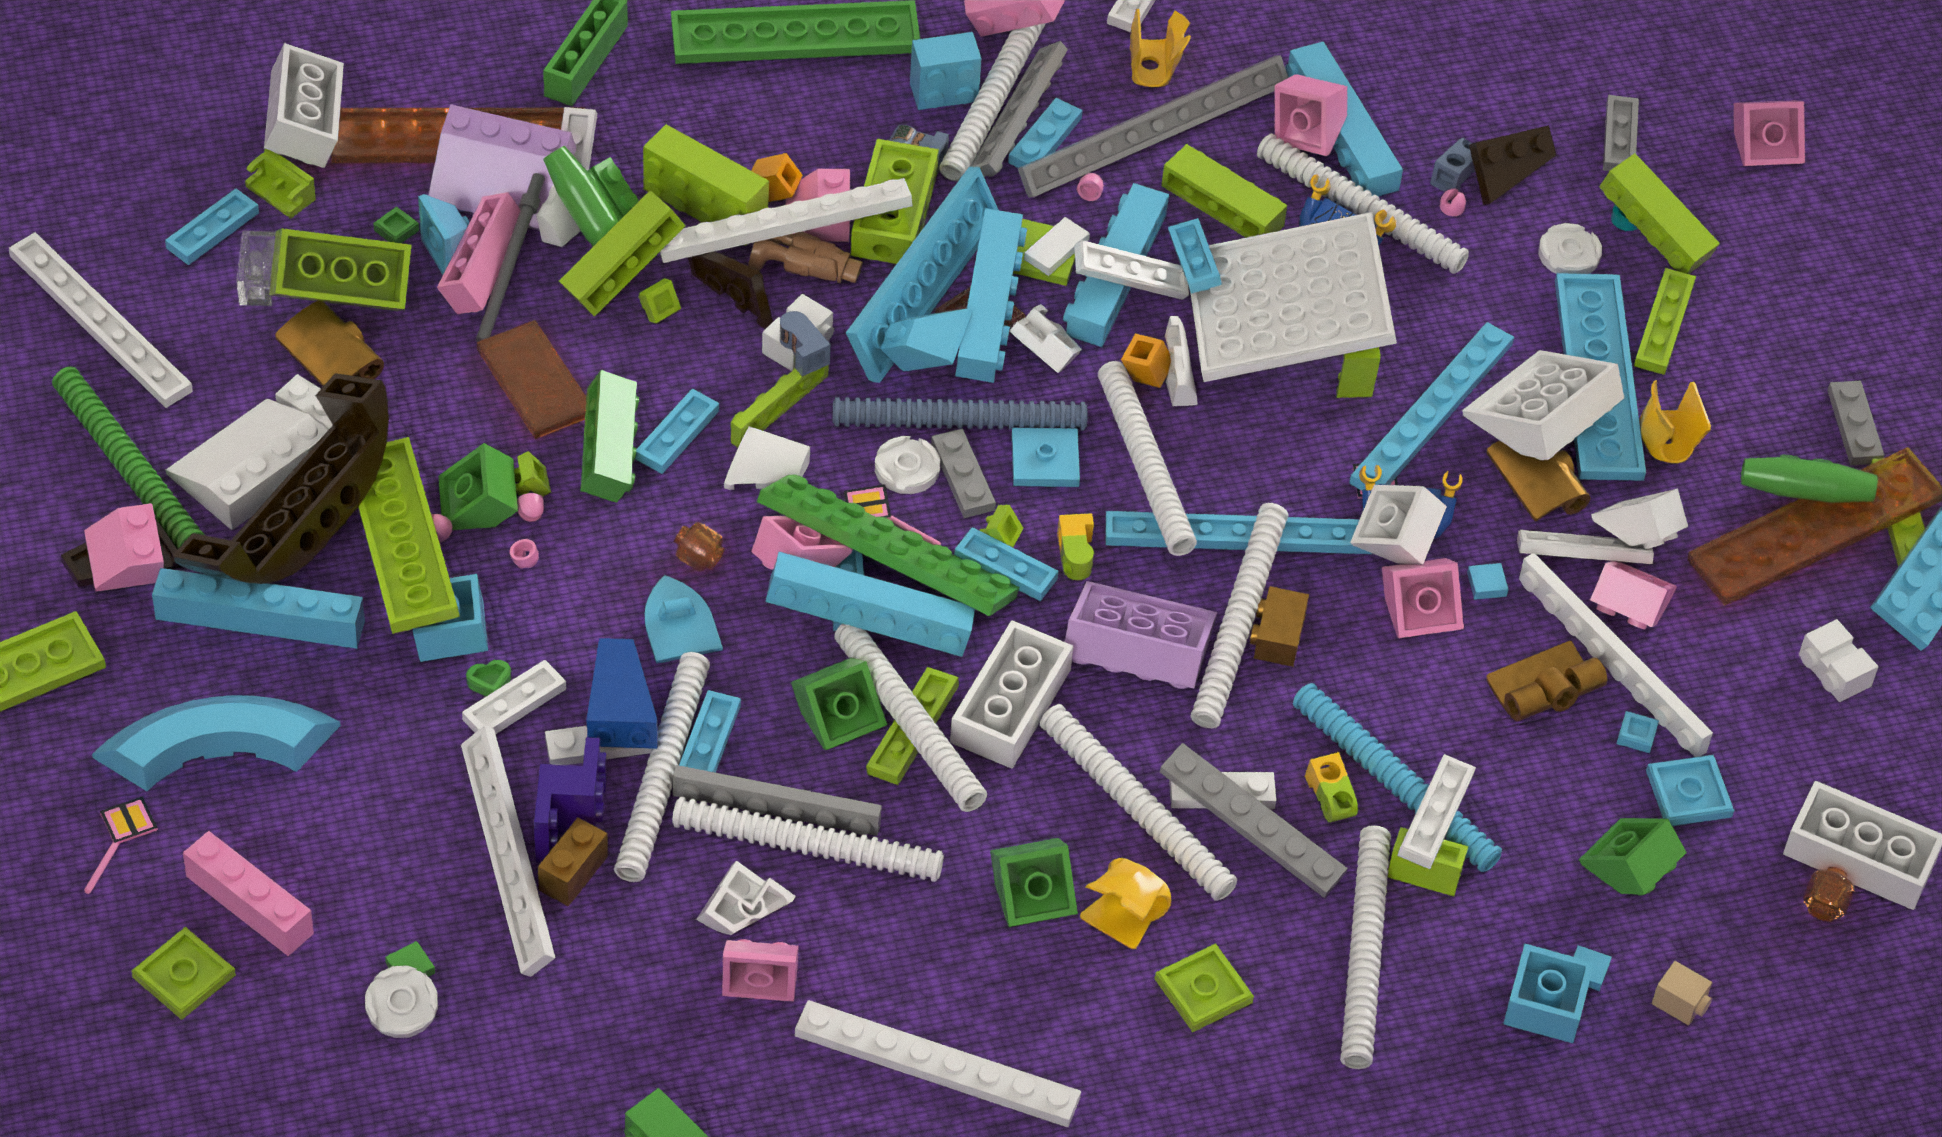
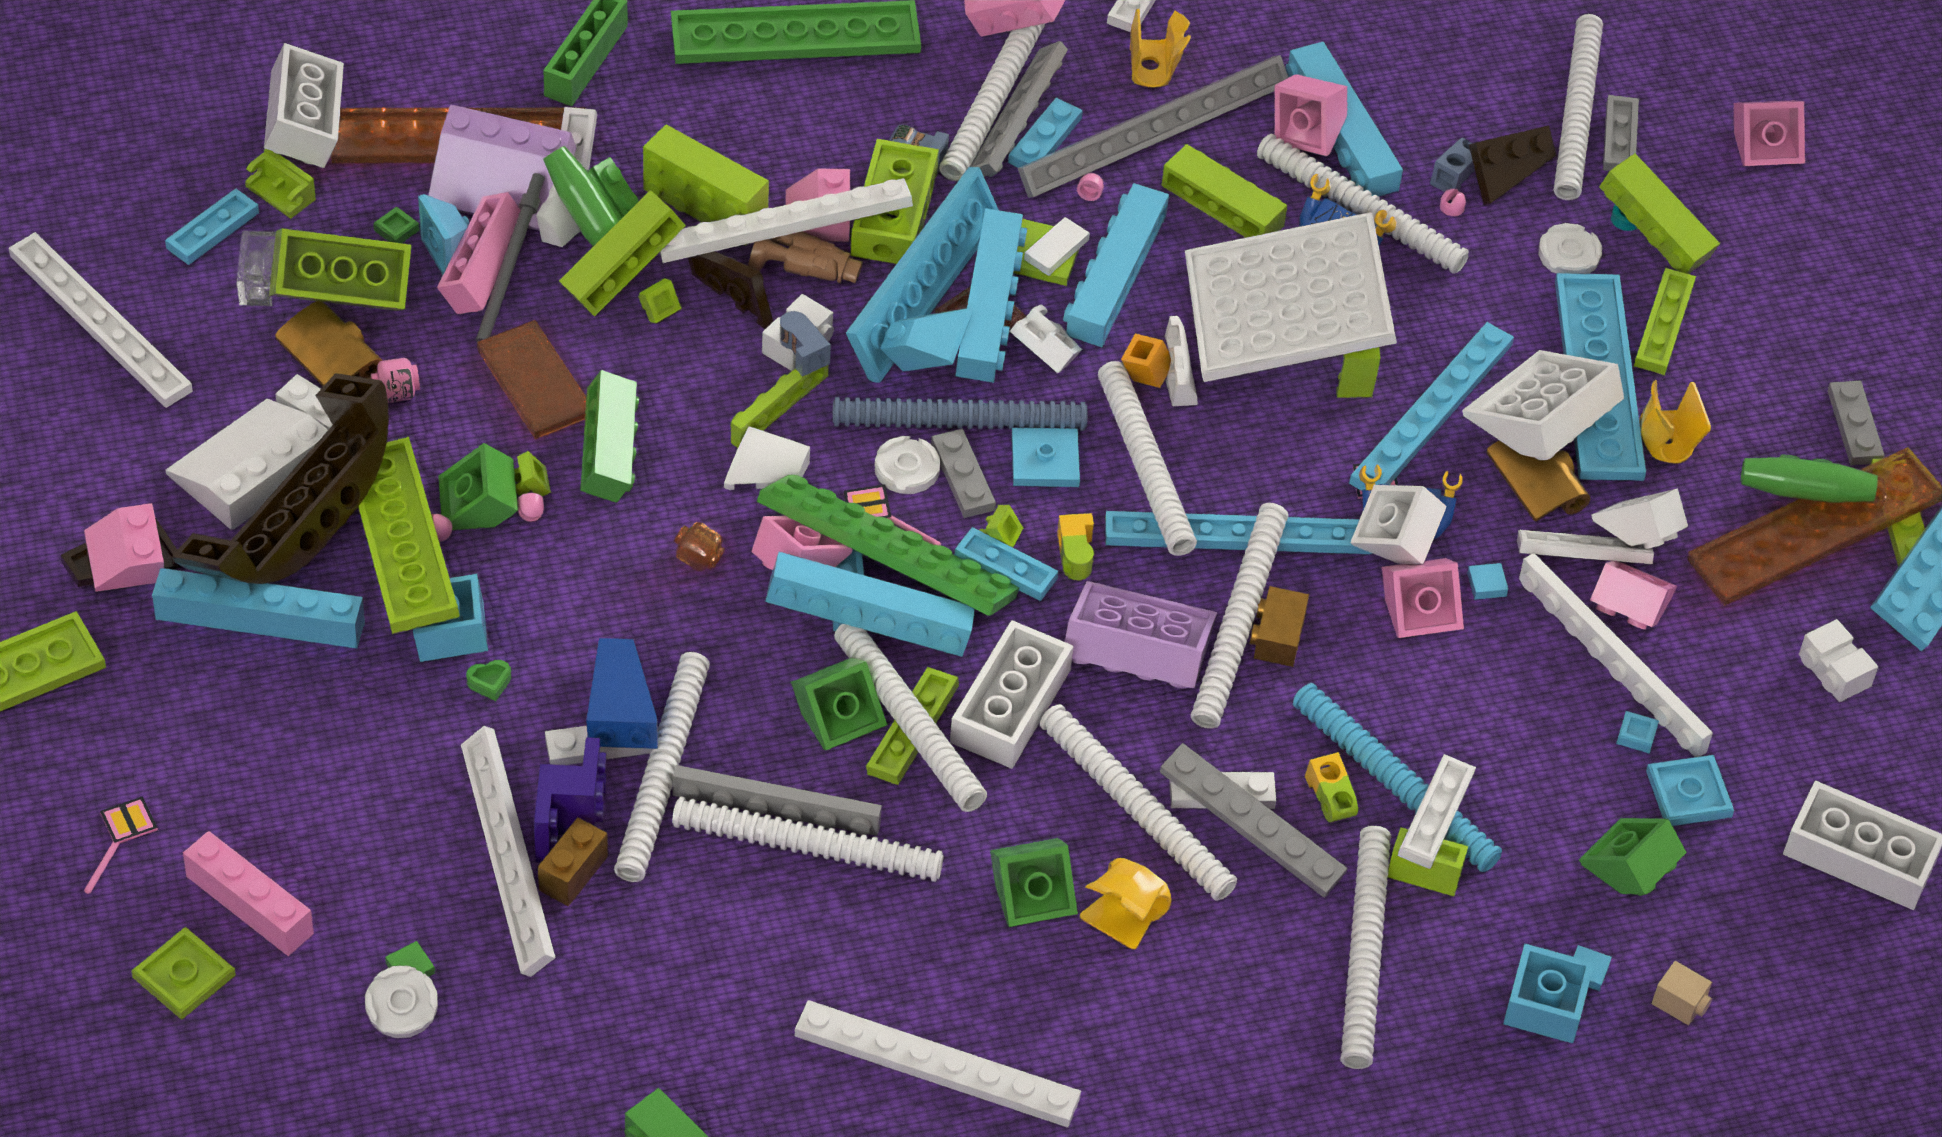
(124, 455): bright green piece -> none
(213, 729): medium azure brick -> none
(399, 378): none -> bright pink head
(515, 698): white plate -> none
(518, 553): bright pink hinge -> none
(677, 431): medium azure plate -> none
(679, 622): medium azure shield -> none
(711, 731): medium azure plate -> none
(742, 900): white slope -> none
(759, 970): bright pink slope -> none
(781, 173): light orange brick -> none
(945, 70): medium azure brick -> none
(1130, 269): white tile -> none
(1194, 256): medium azure plate -> none
(1204, 987): lime tile -> none
(1546, 681): pearl gold panel -> none
(1578, 107): none -> white piece
(1828, 894): clear orange head -> none

